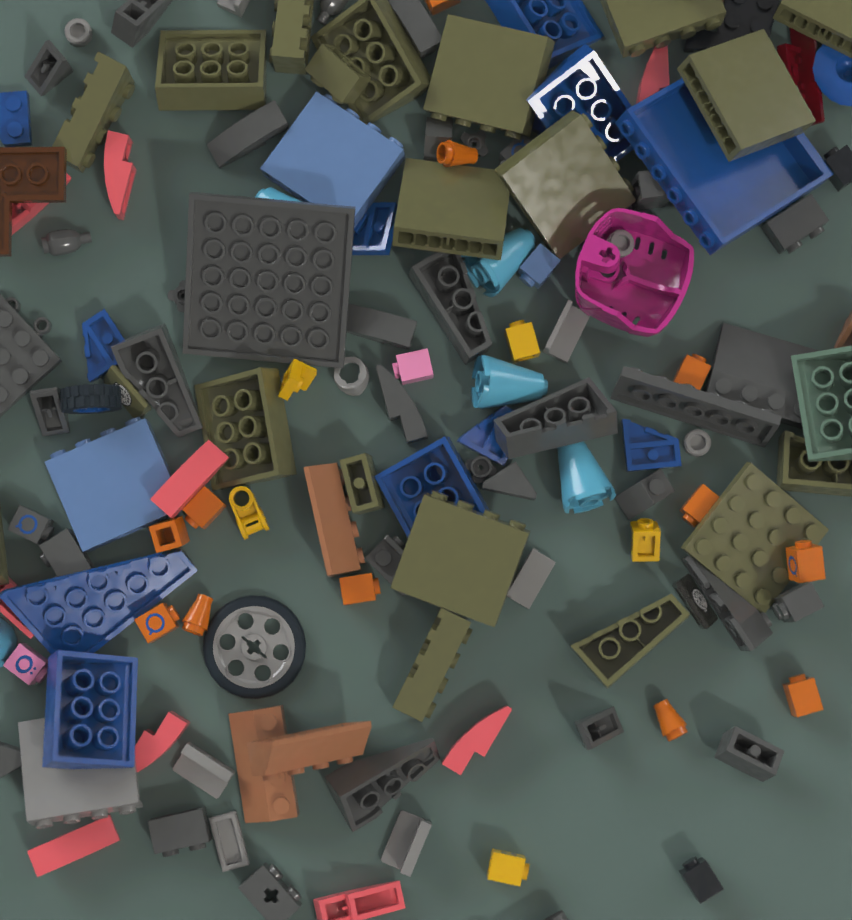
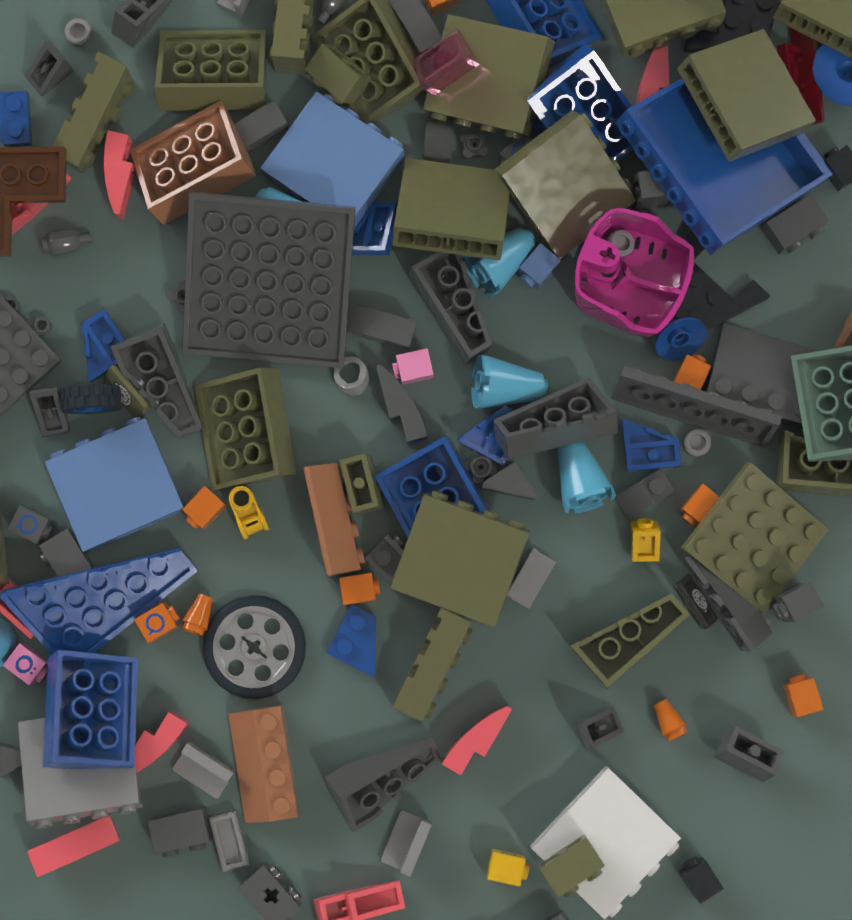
(169, 534): orange brick -> none
(189, 157): none -> nougat slope
(189, 479): coral slope -> none
(296, 377): yellow bracket -> none
(308, 748): nougat slope -> none
(356, 641): none -> blue wing
(444, 63): none -> clear pink slope
(453, 154): orange cone -> none
(521, 341): yellow brick -> none
(566, 332): light grey panel -> none
(572, 866): none -> olive brick
(622, 832): none -> white brick
(680, 338): none -> blue dish
(709, 301): none -> black wing
(805, 562): orange brick -> none

